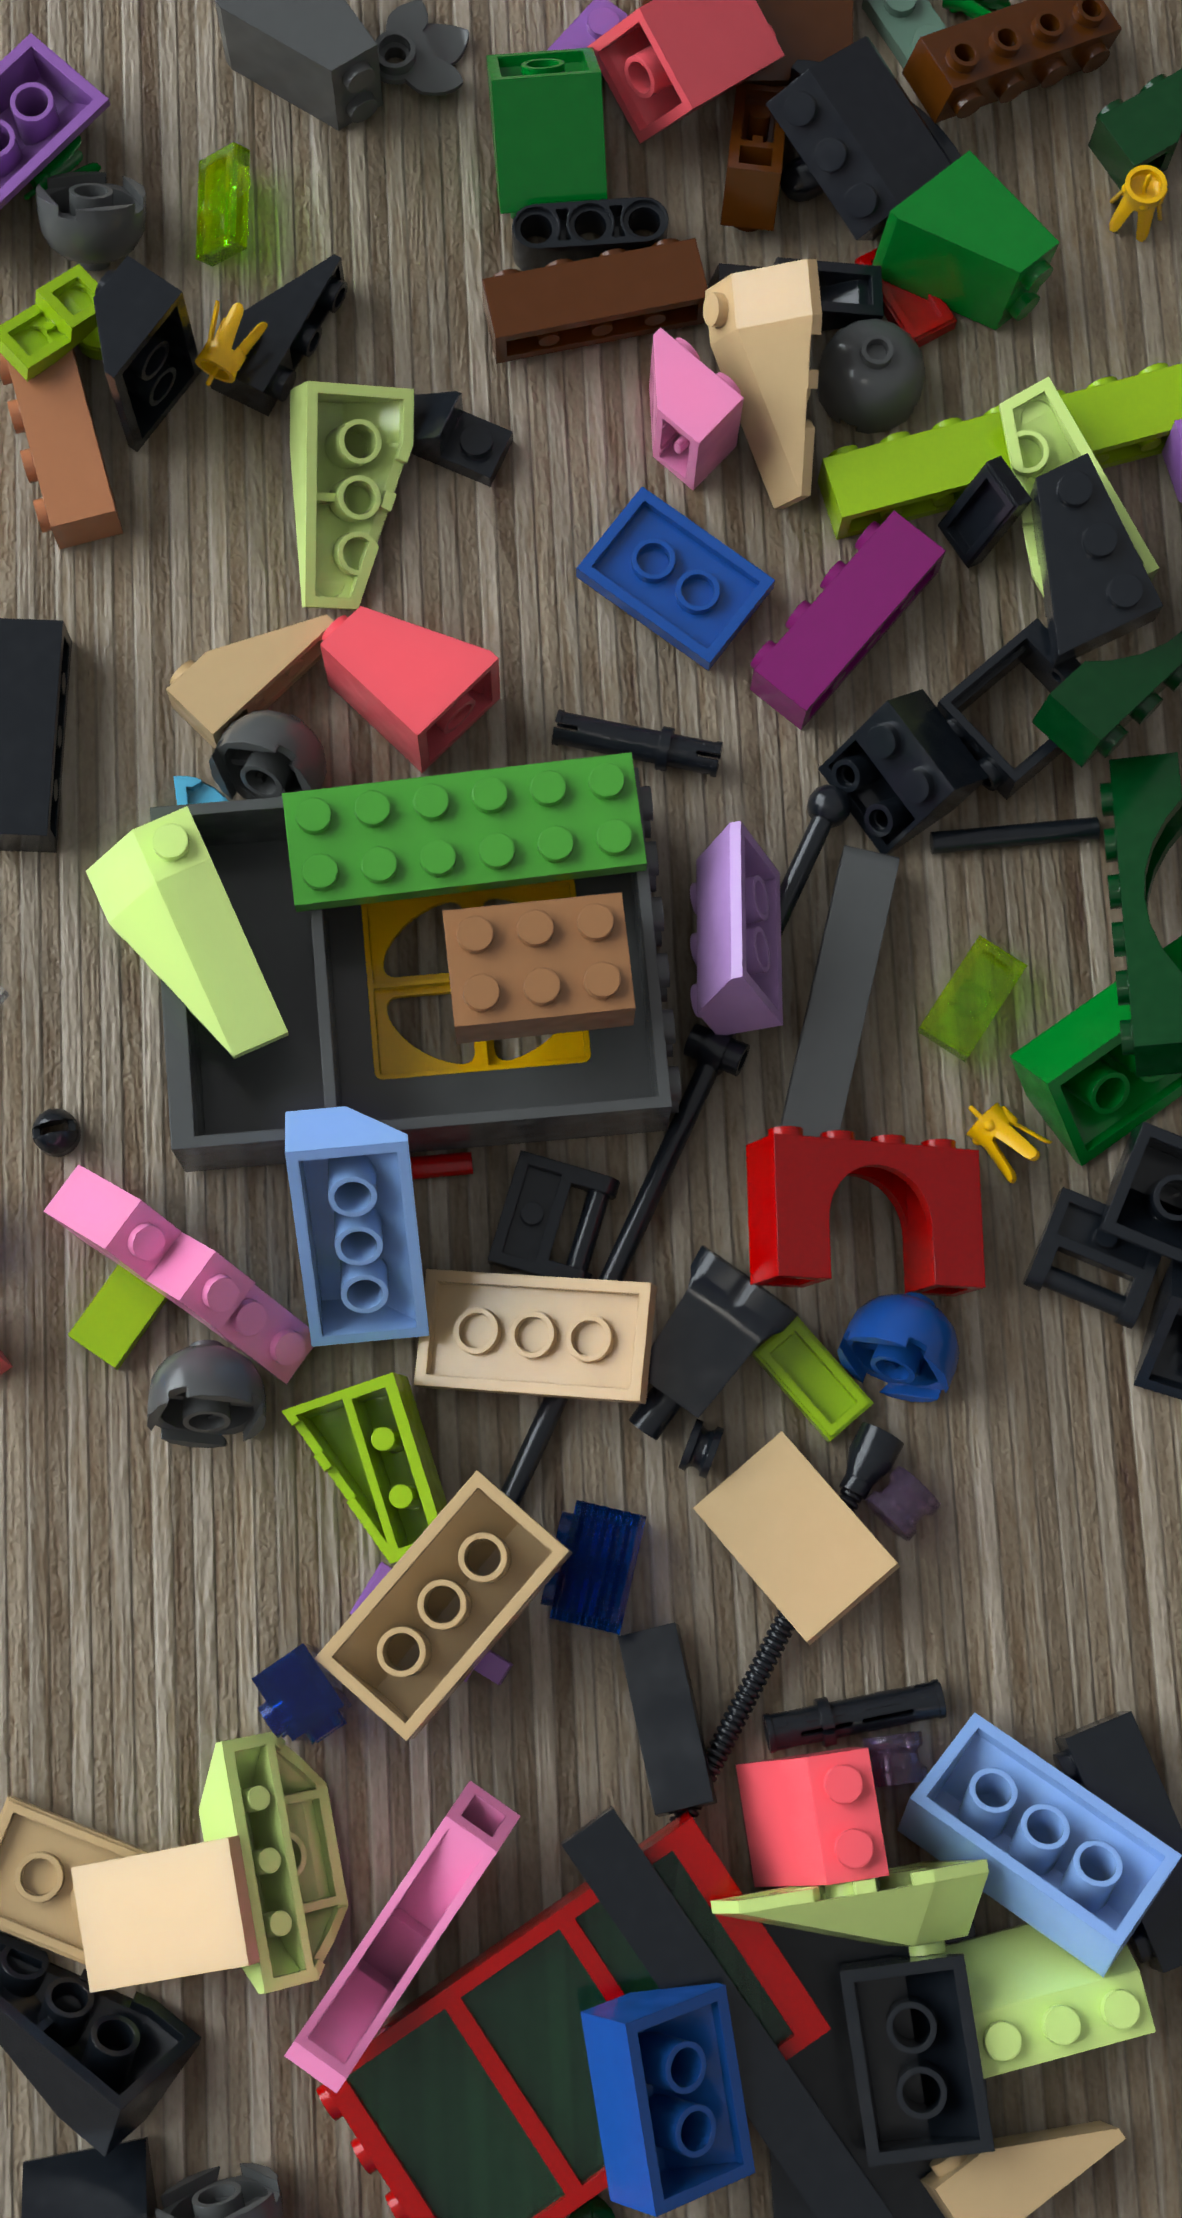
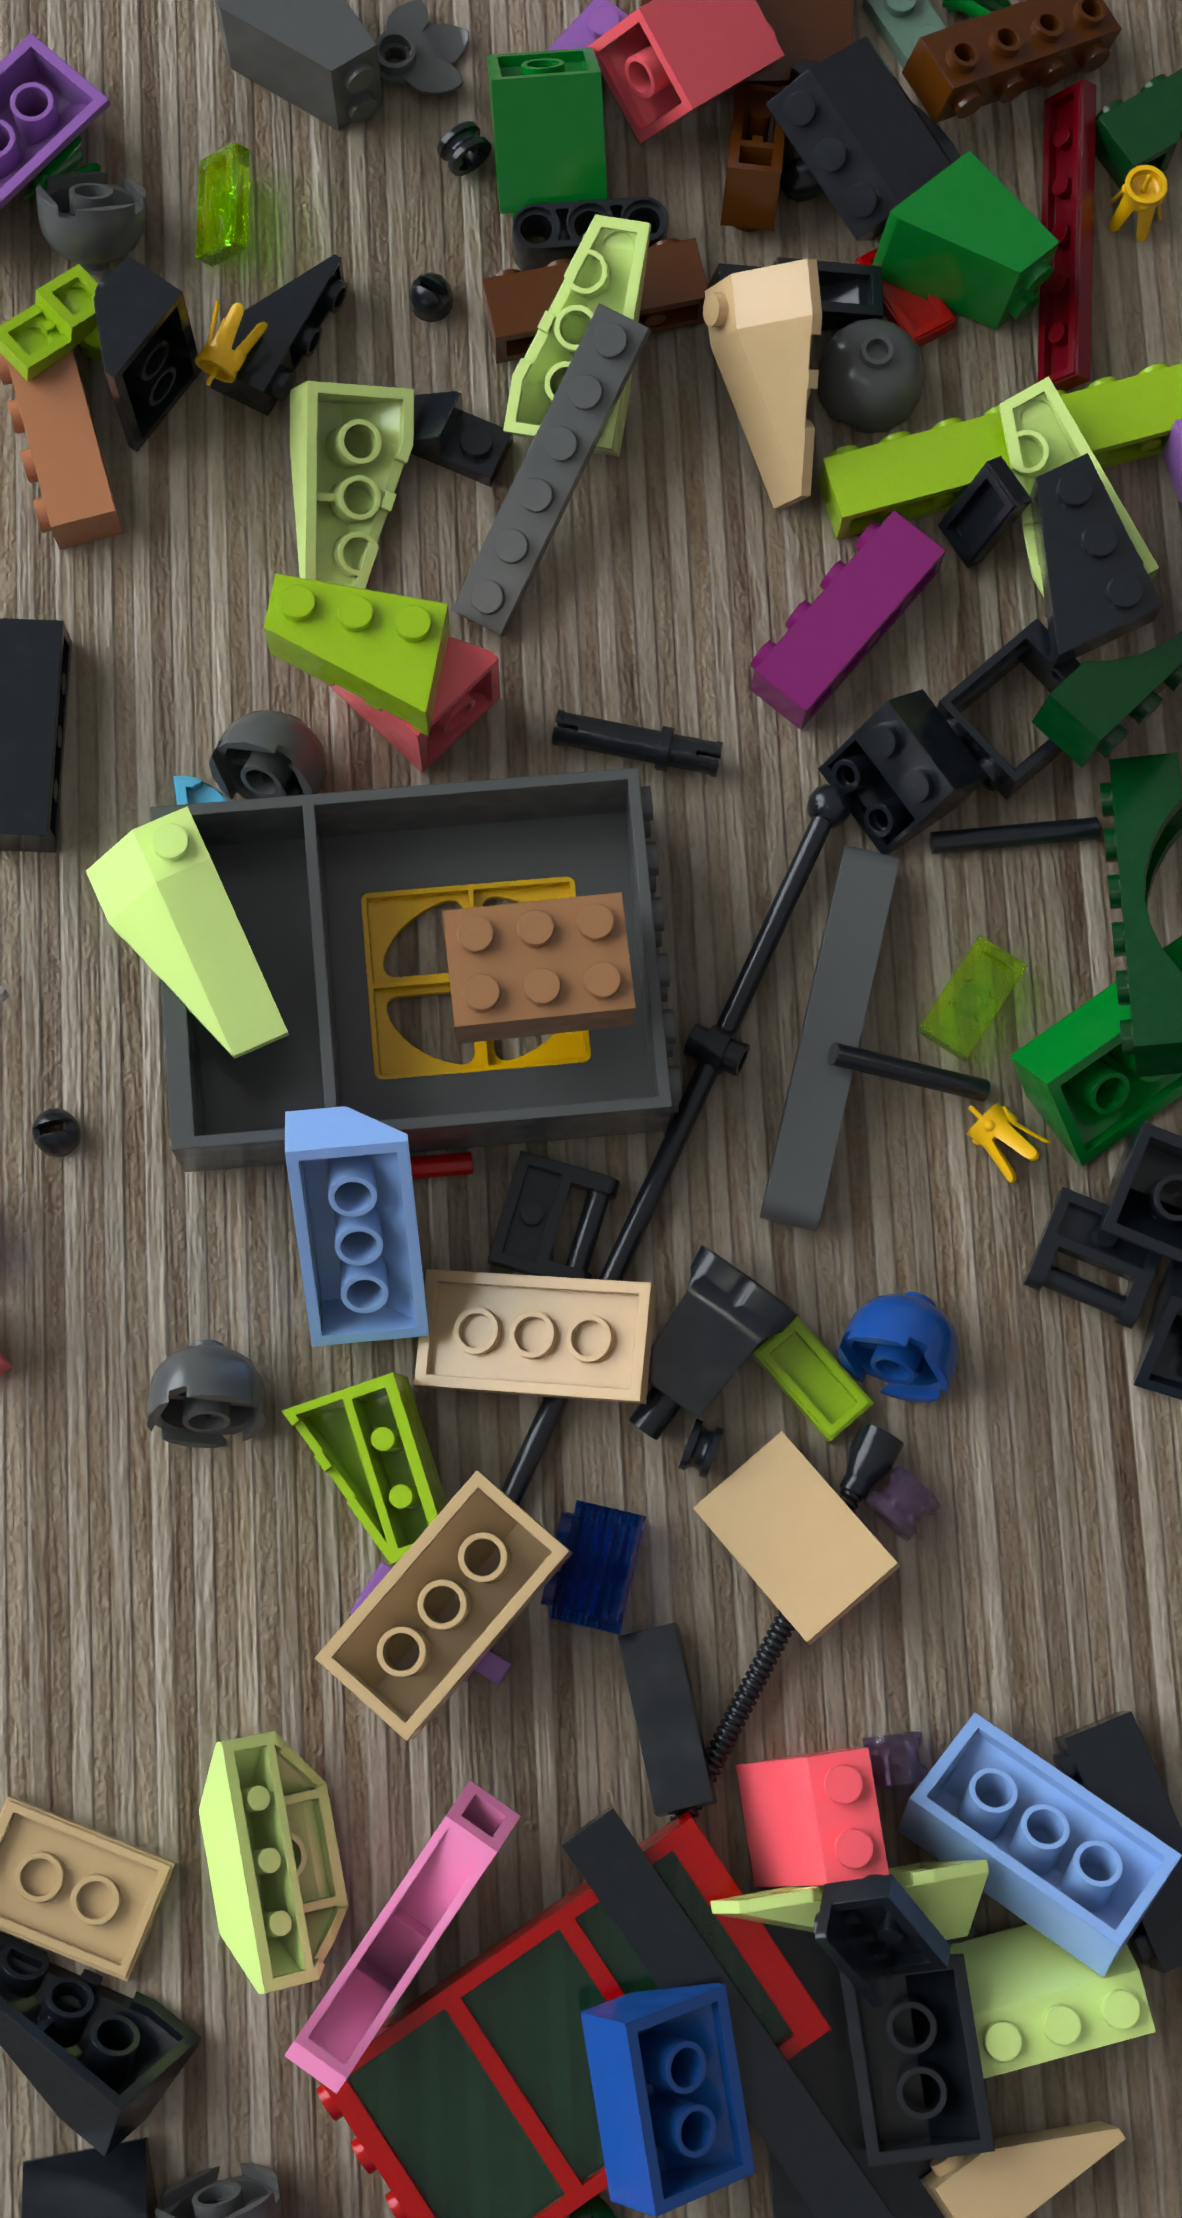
(117, 1317): lime tile -> none
(165, 1914): tile -> none
(182, 1271): bright pink arch -> none
(244, 676): tan slope -> none
(301, 1697): clear blue brick -> none
(363, 641): none -> lime wedge
(425, 303): none -> black hinge
(464, 148): none -> black bush
(464, 832): bright green plate -> none
(551, 469): none -> dark grey plate
(604, 271): none -> yellowish green wedge
(675, 578): blue plate -> none
(690, 410): bright pink slope -> none
(737, 935): lavender slope -> none
(852, 1716): black pin -> none
(875, 1933): none -> black bracket
(908, 1072): none -> black bar
(928, 1184): red arch -> none
(1069, 217): none -> dark red tile

